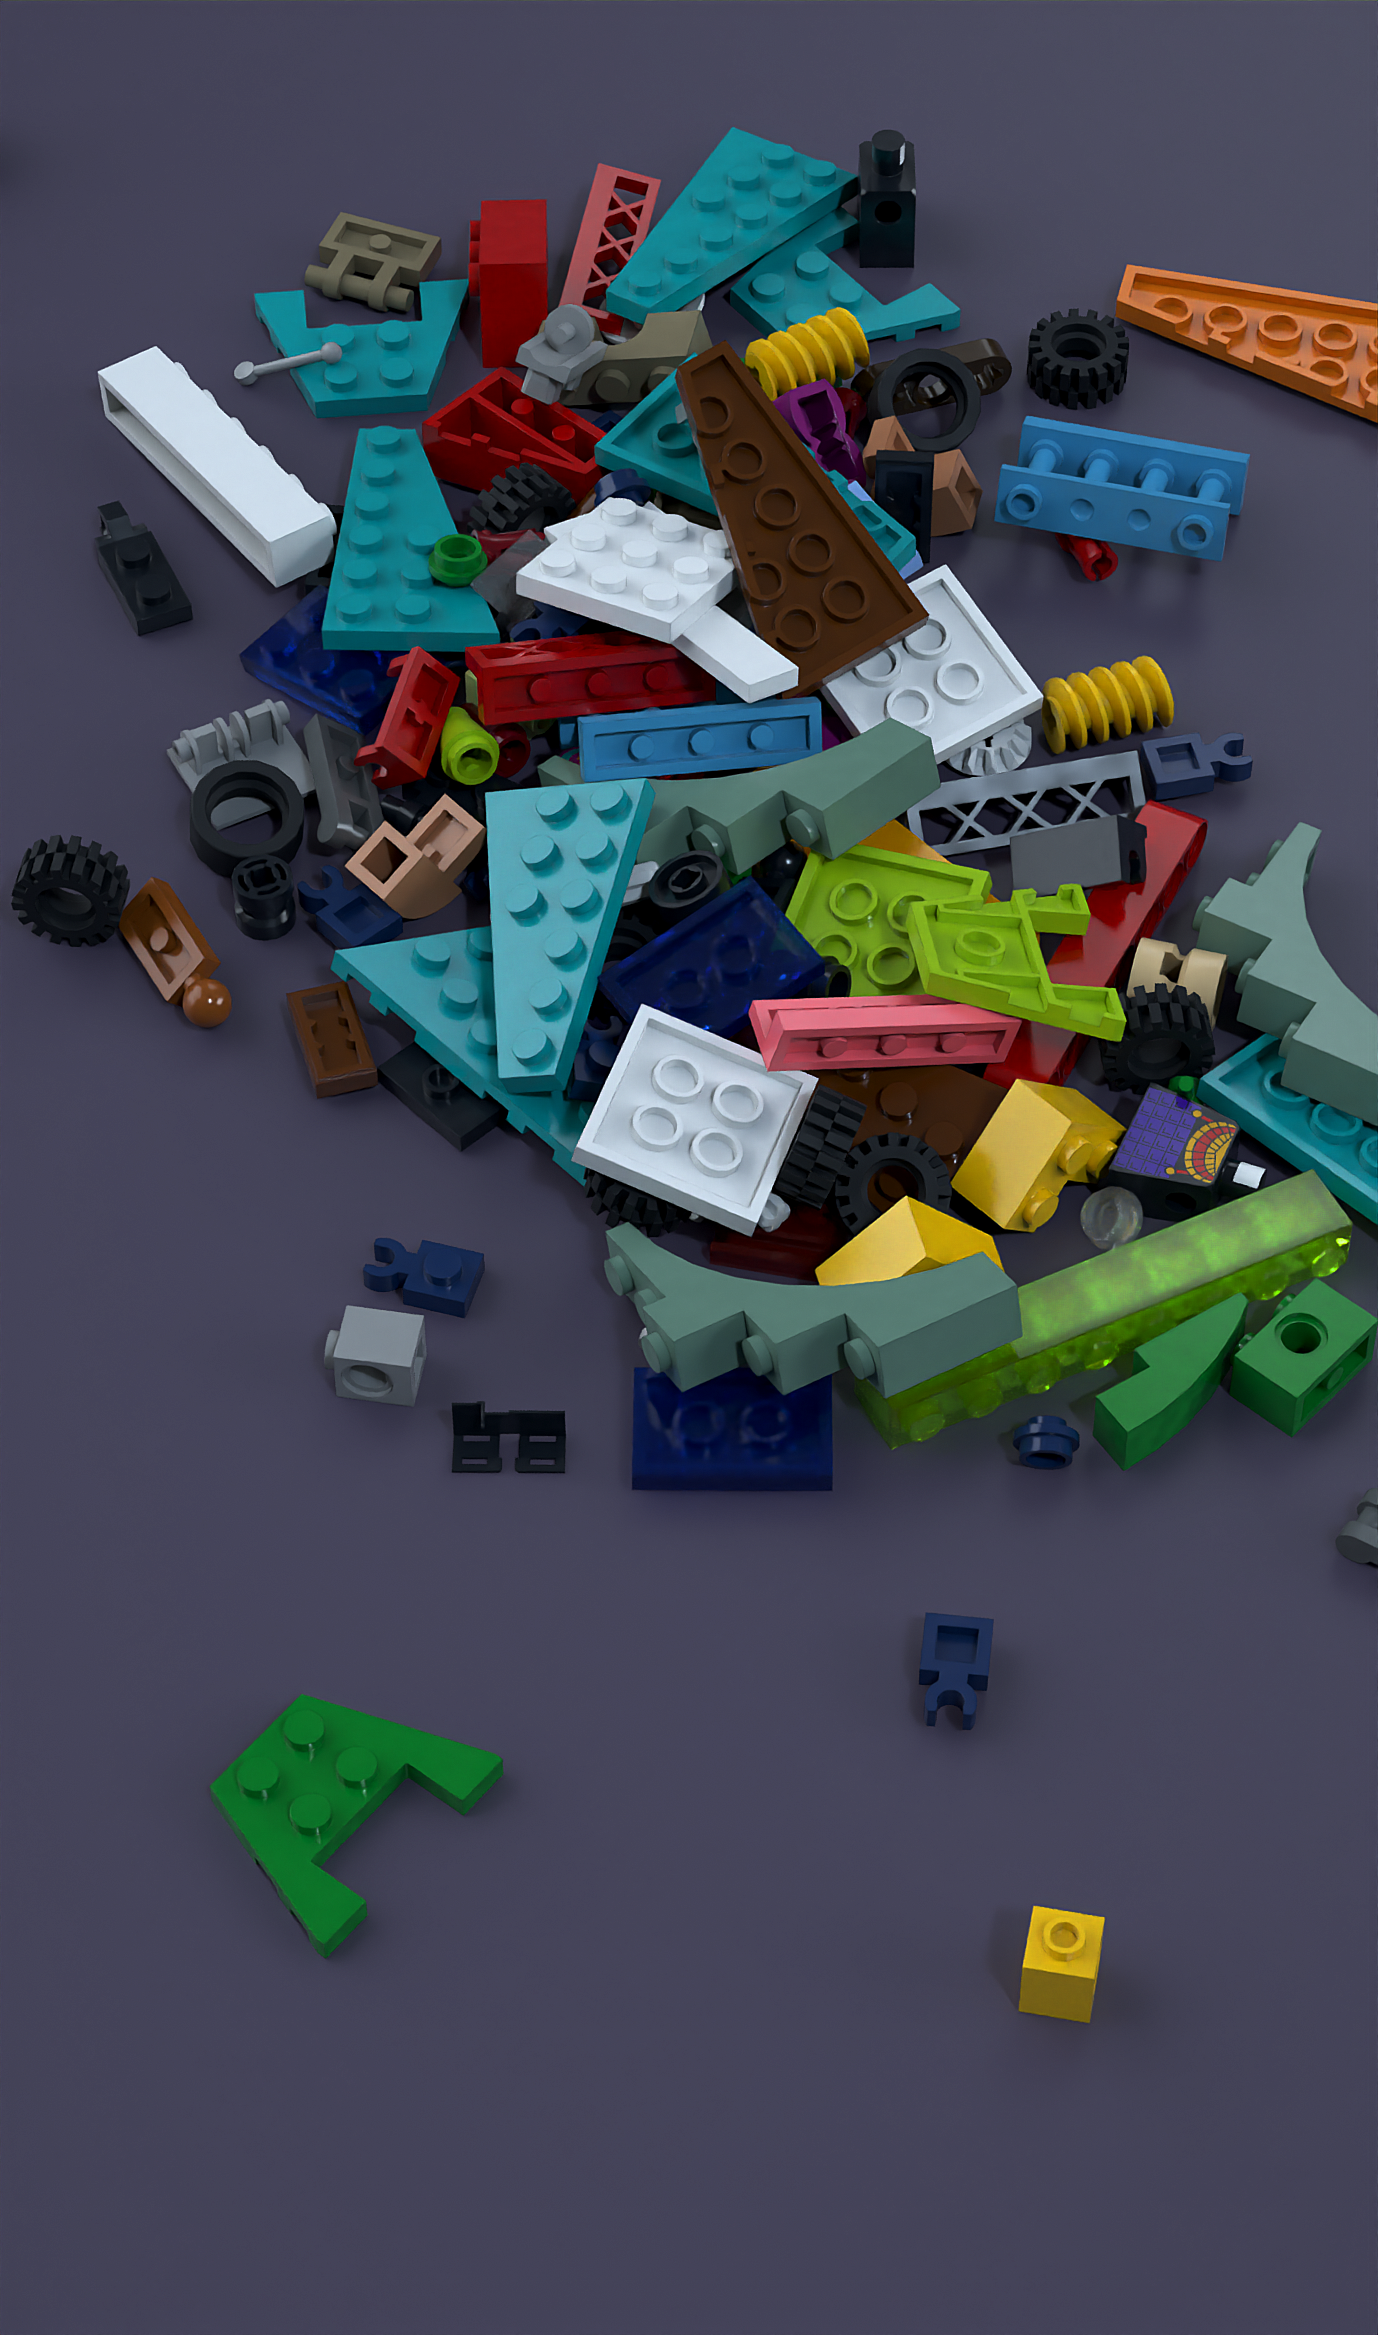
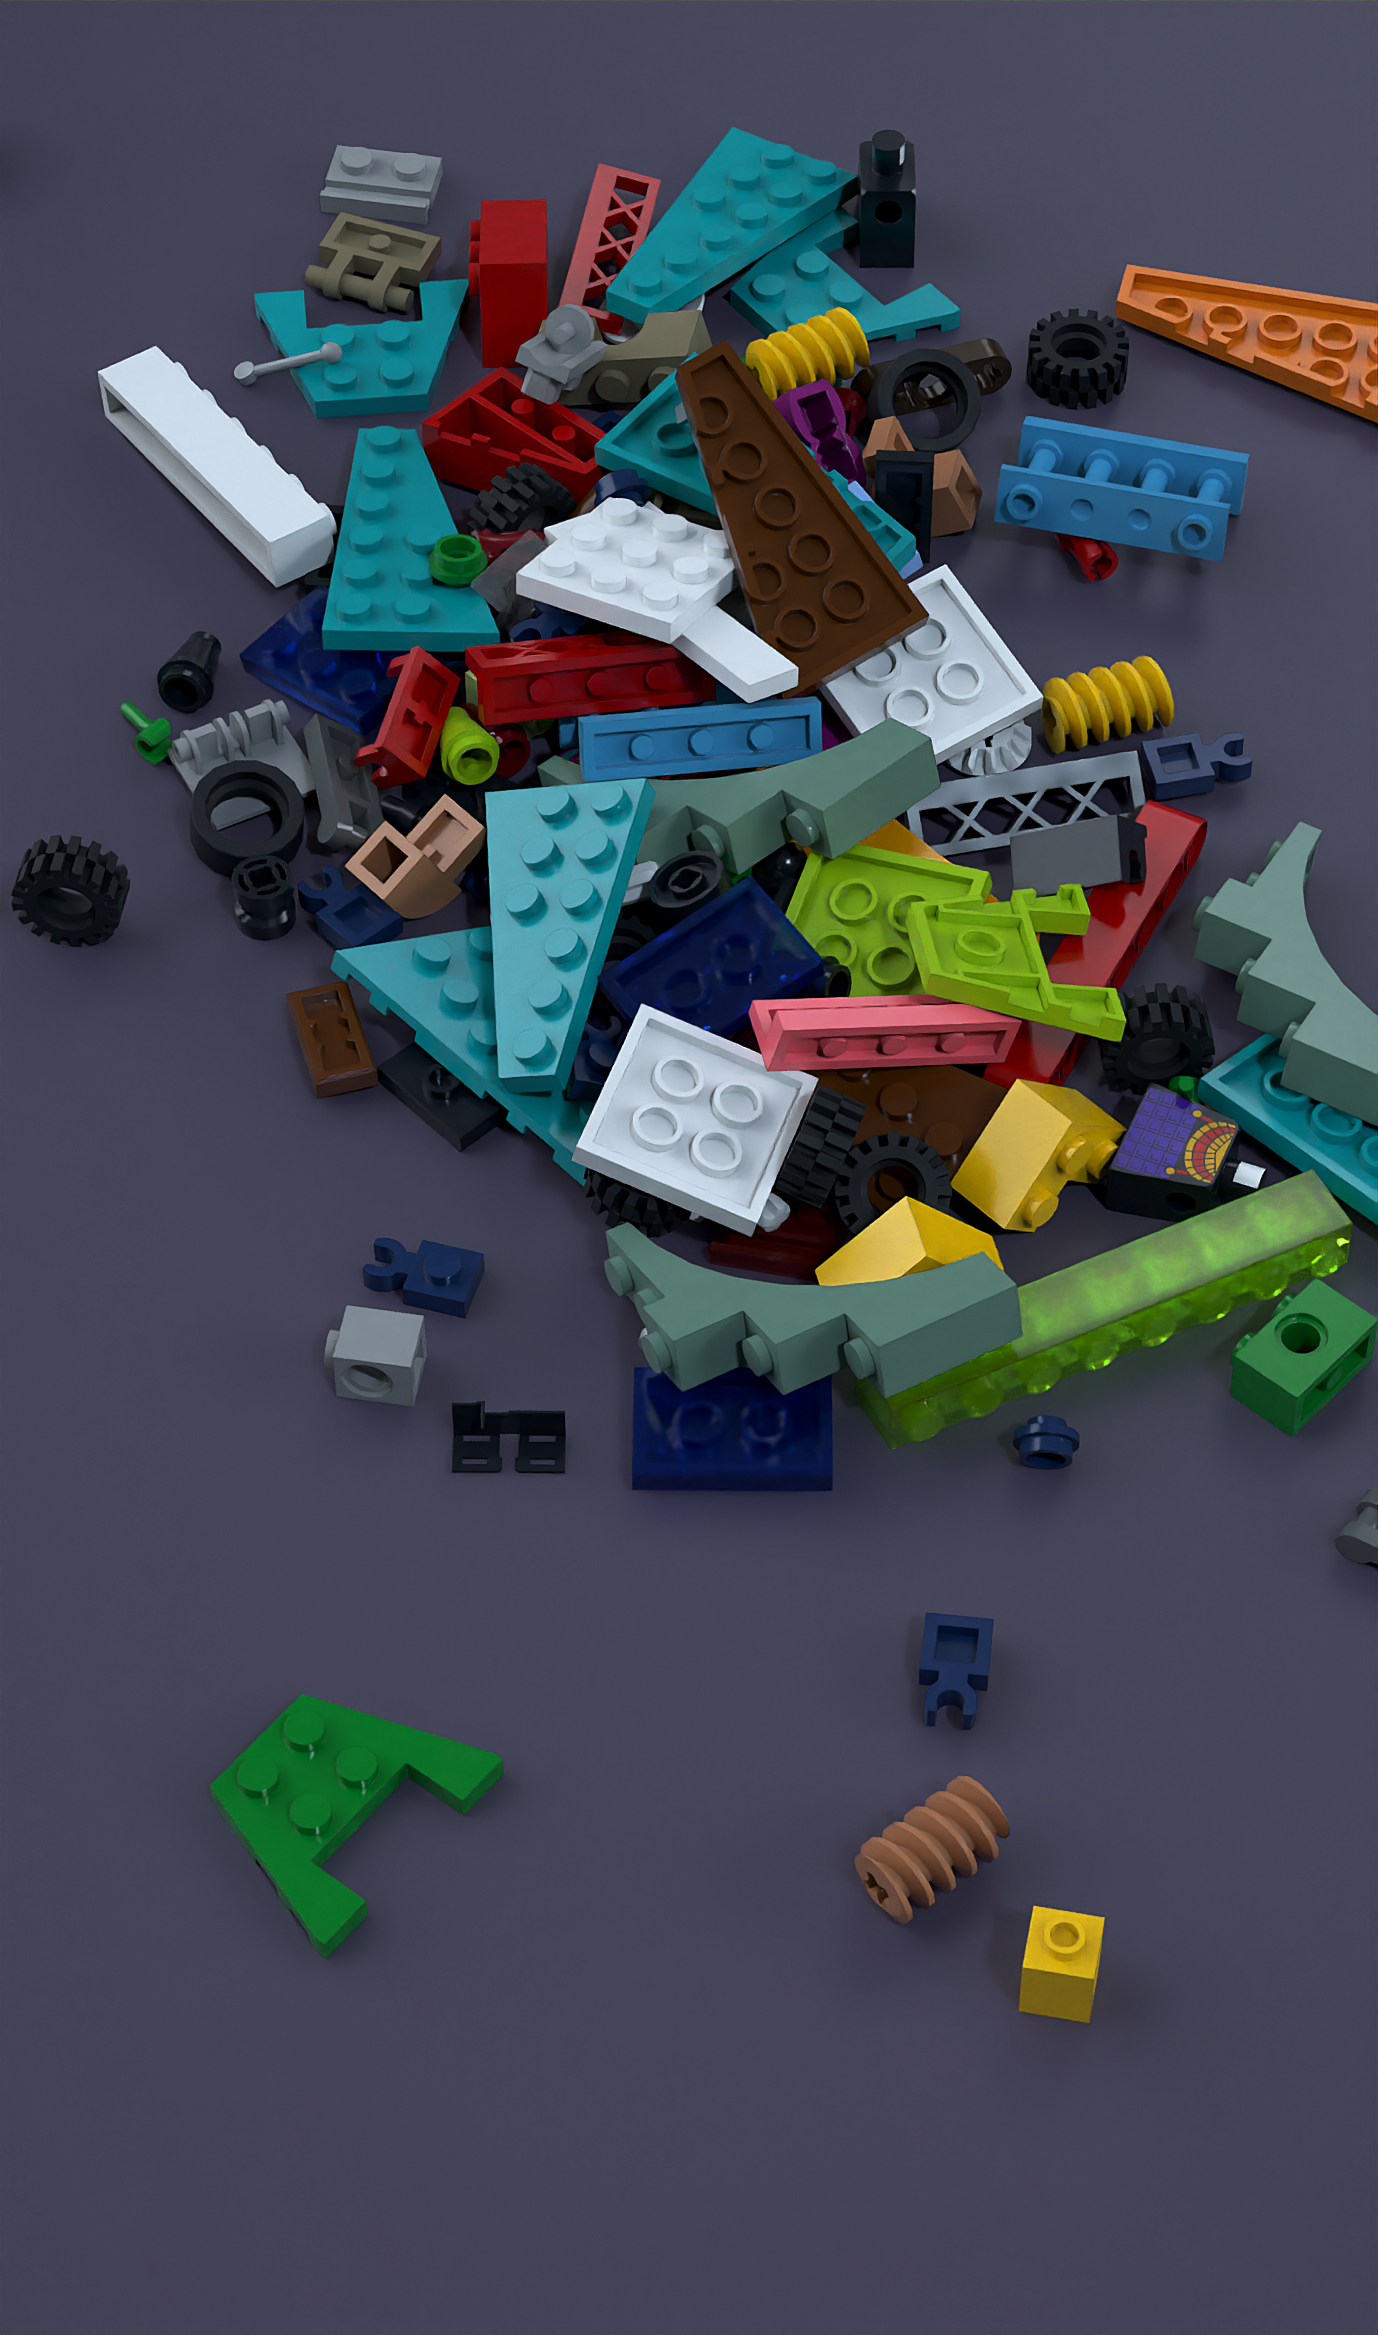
(139, 572): black hinge -> none
(152, 739): none -> green hand
(175, 954): dark orange plate -> none
(190, 673): none -> black cone
(381, 184): none -> light grey plate
(929, 1845): none -> nougat piece
(1111, 1217): clear plate -> none
(1169, 1383): green slope -> none
(1197, 971): tan wheel -> none

